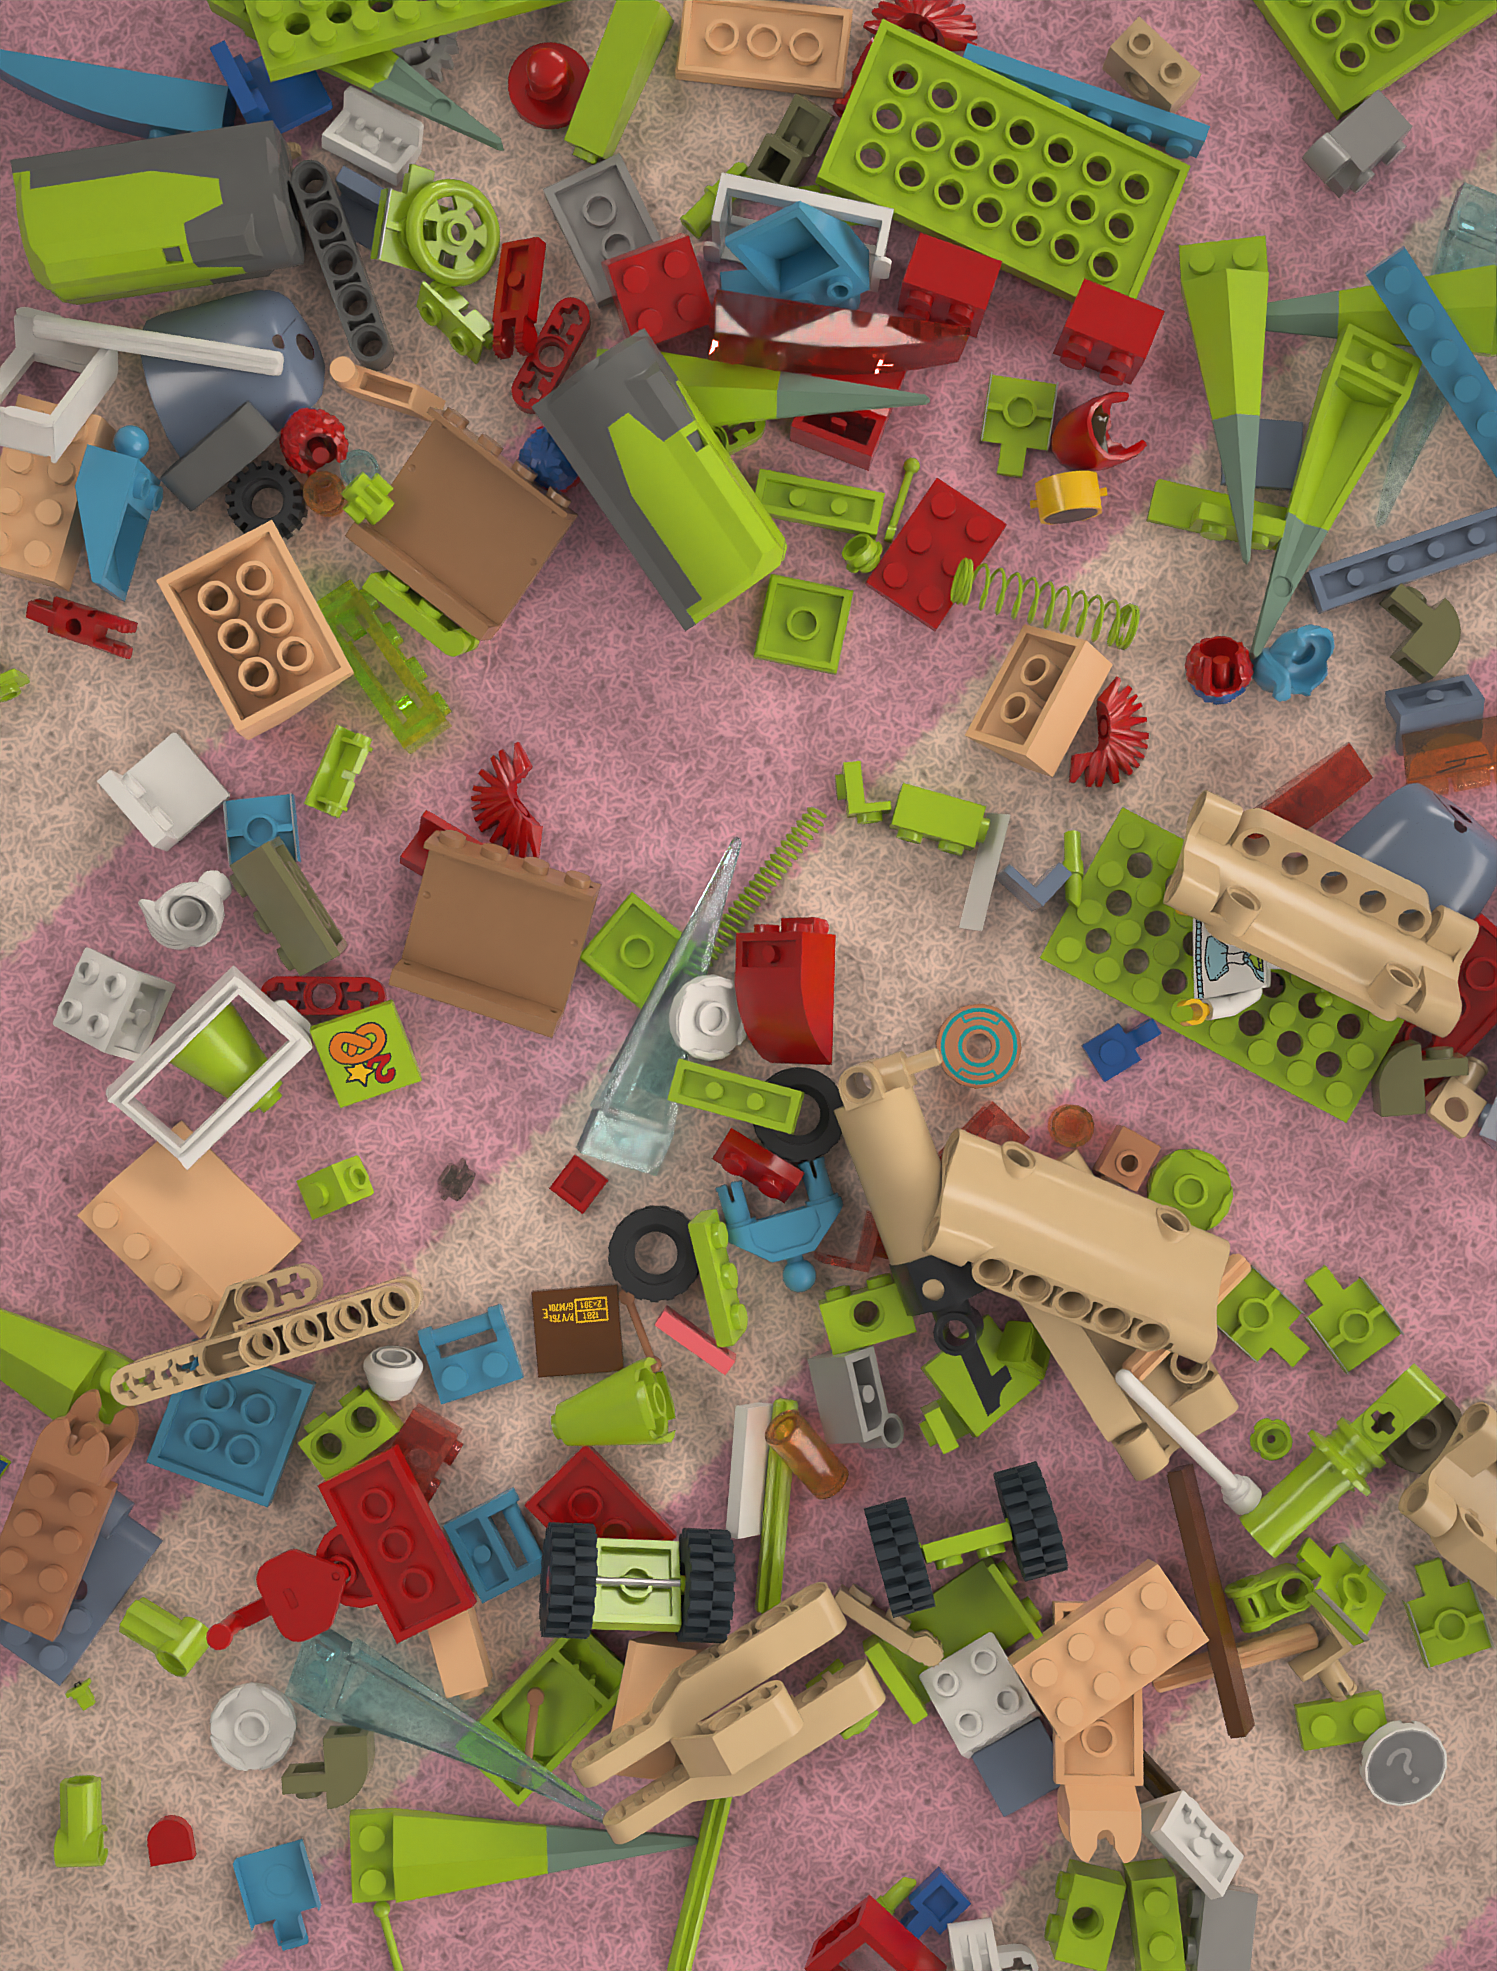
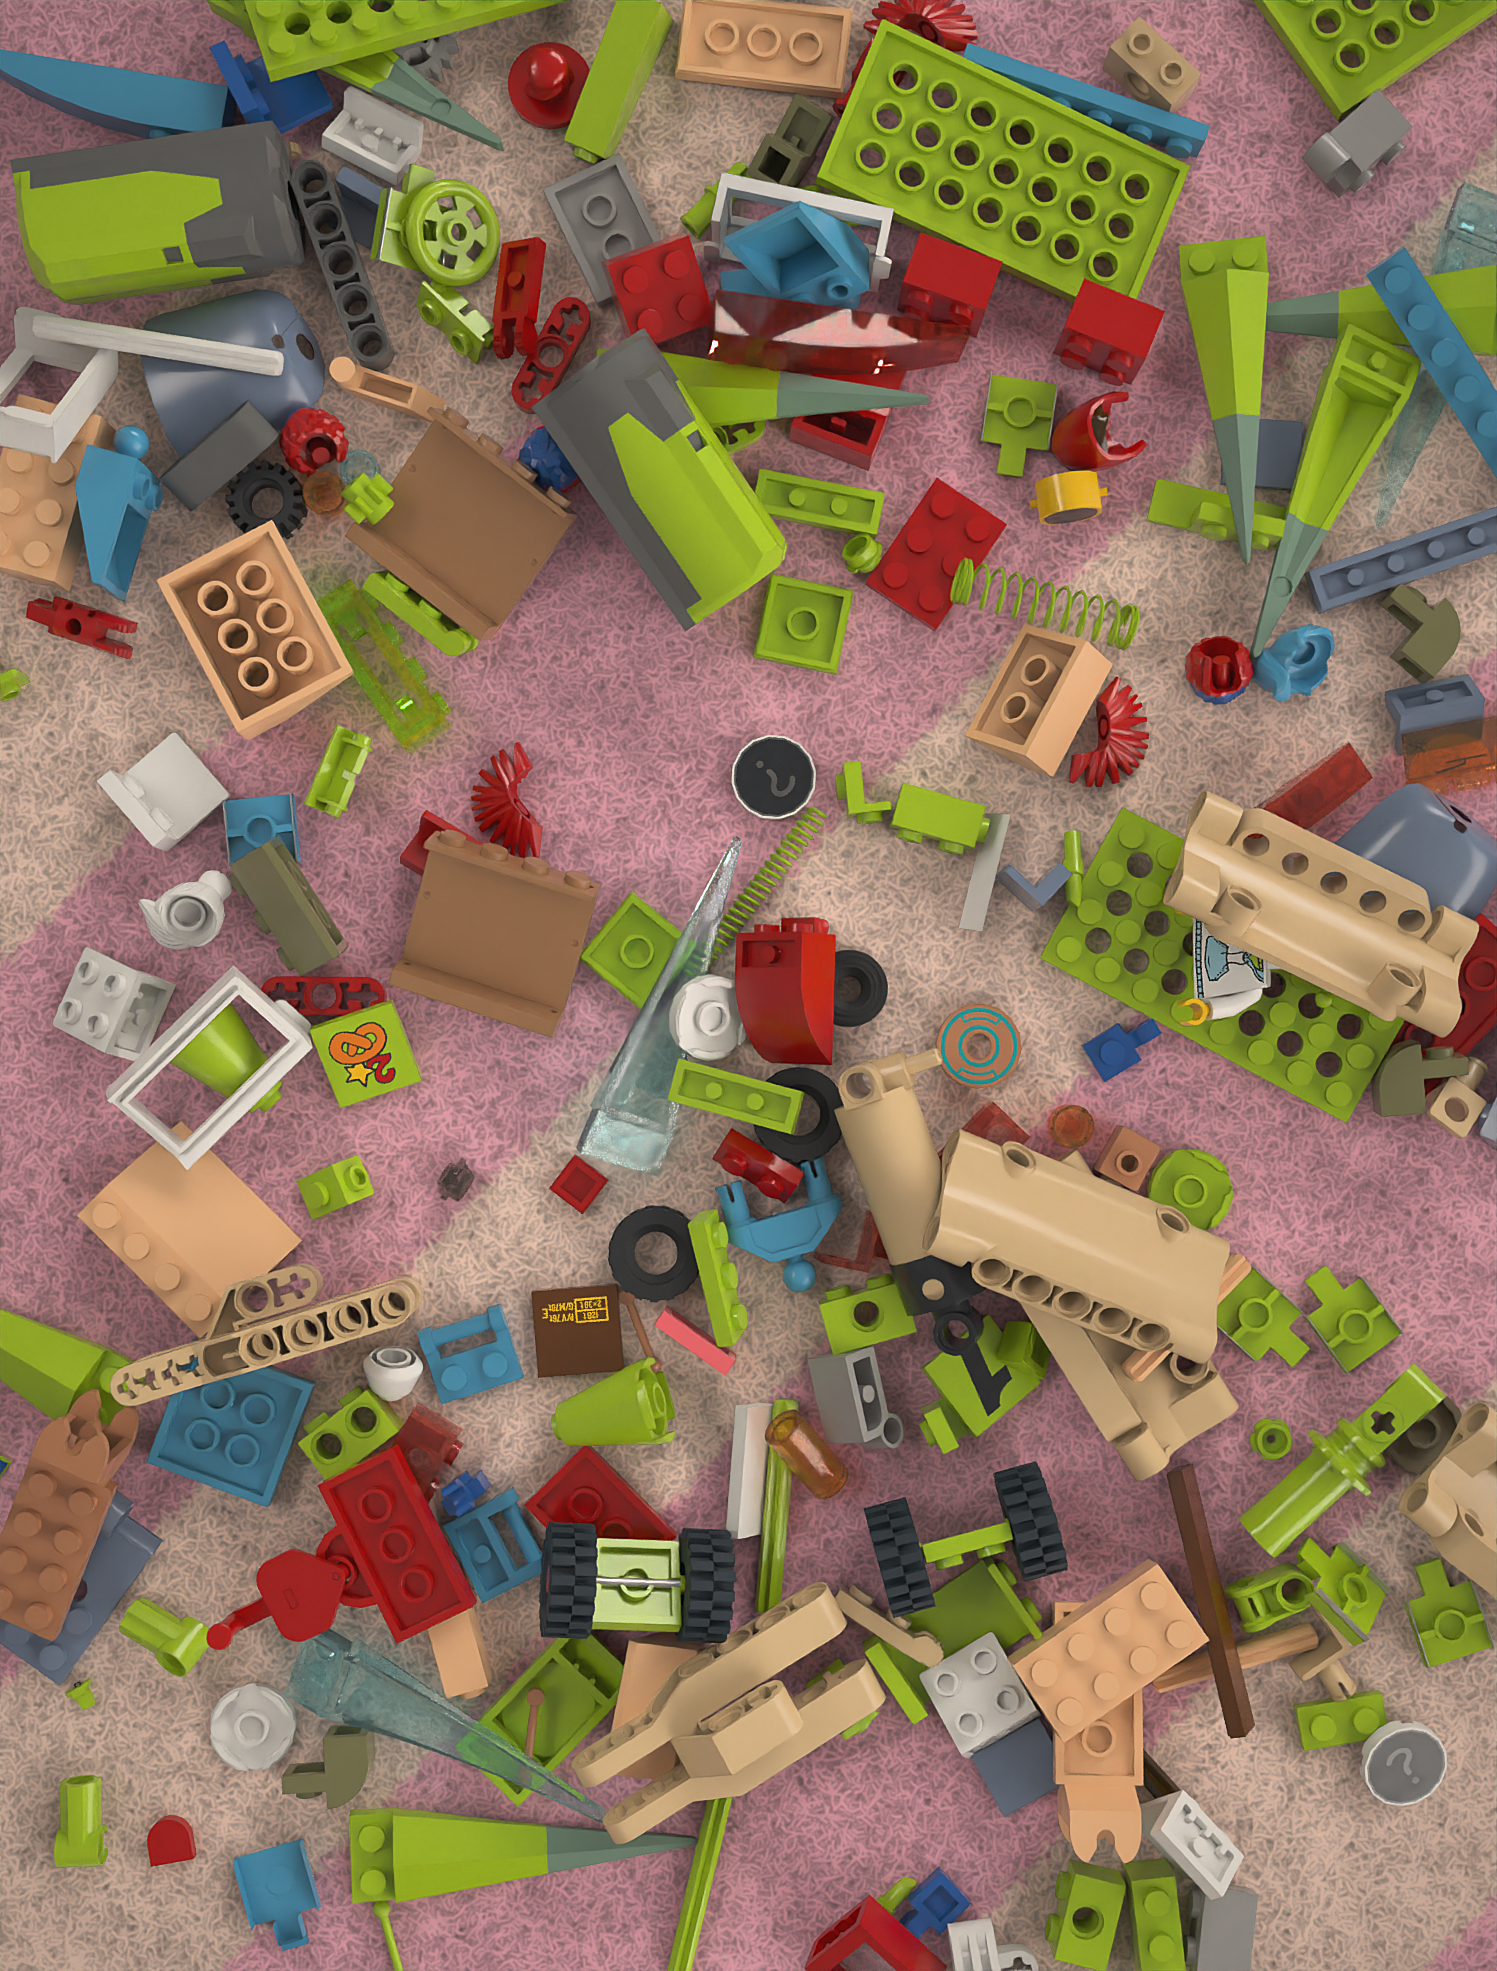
(462, 1492): none -> blue plate
(773, 777): none -> black tile
(873, 988): none -> black tyre
(911, 467): lime hinge -> none
(1238, 1491): white piece -> none

